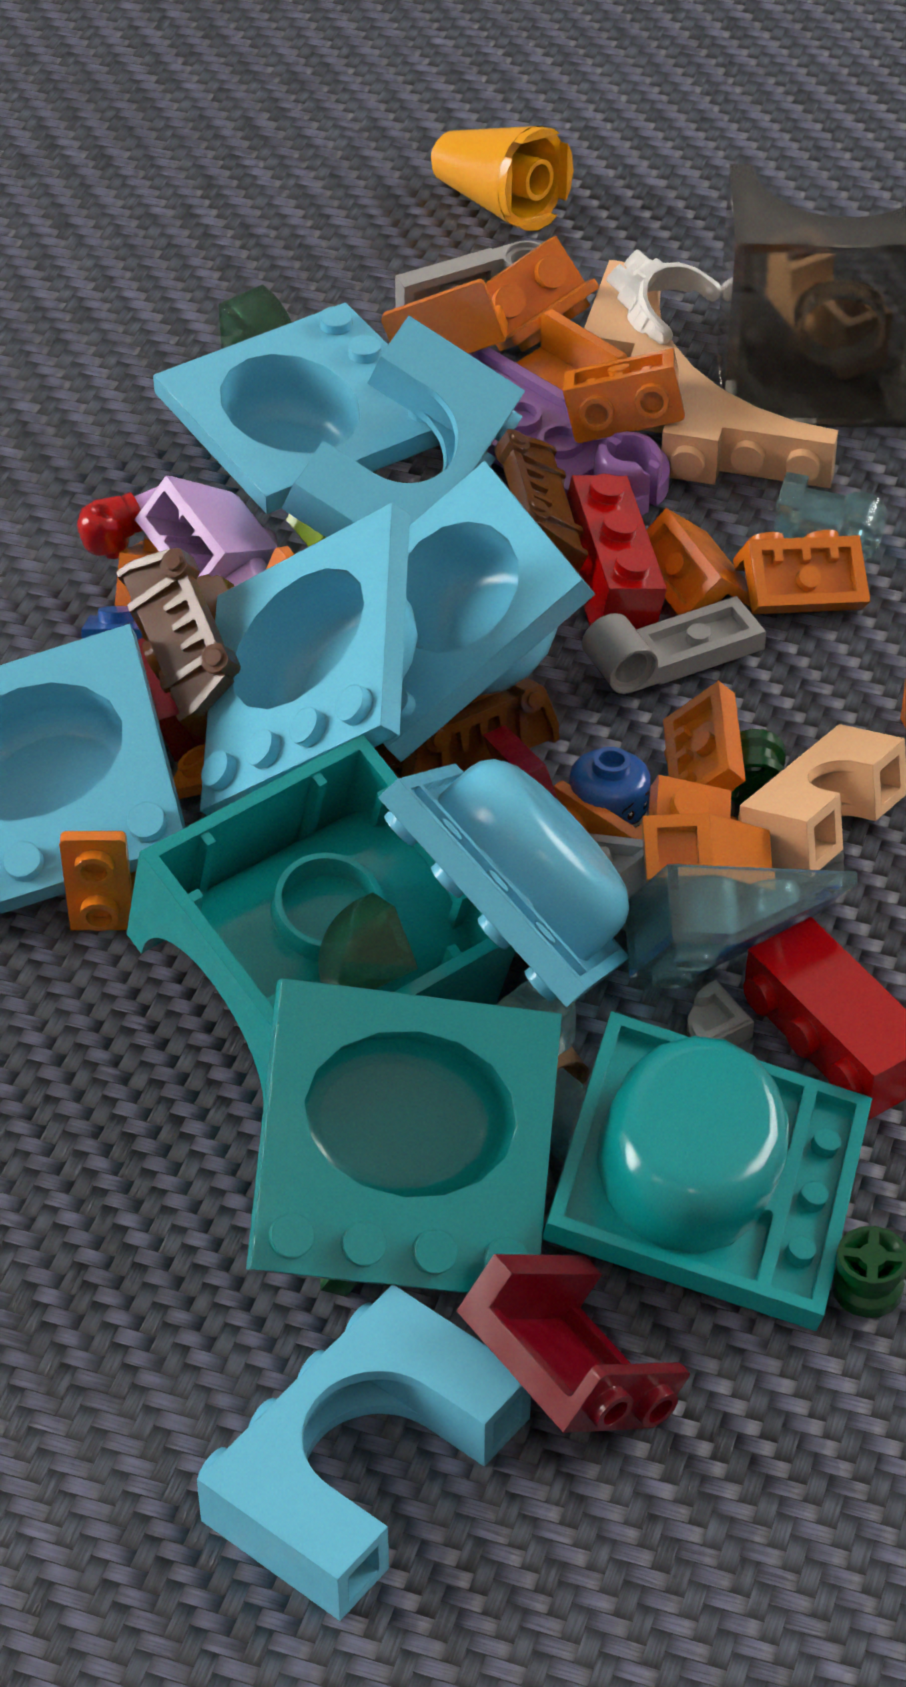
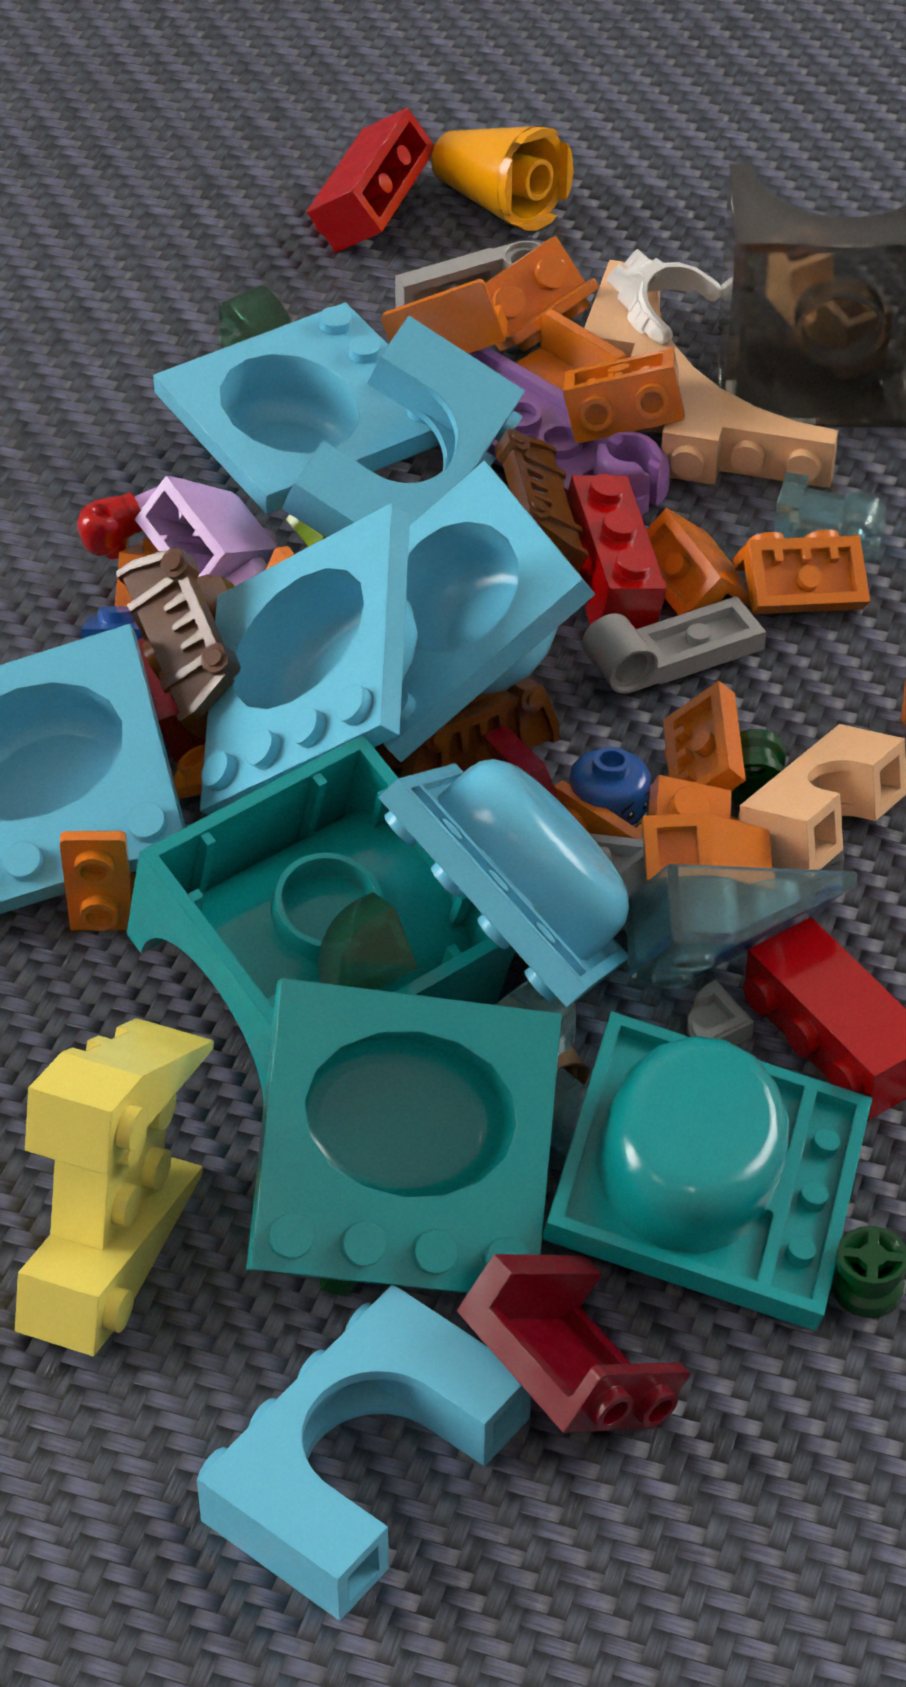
(113, 1179): none -> light yellow wedge
(371, 180): none -> red brick

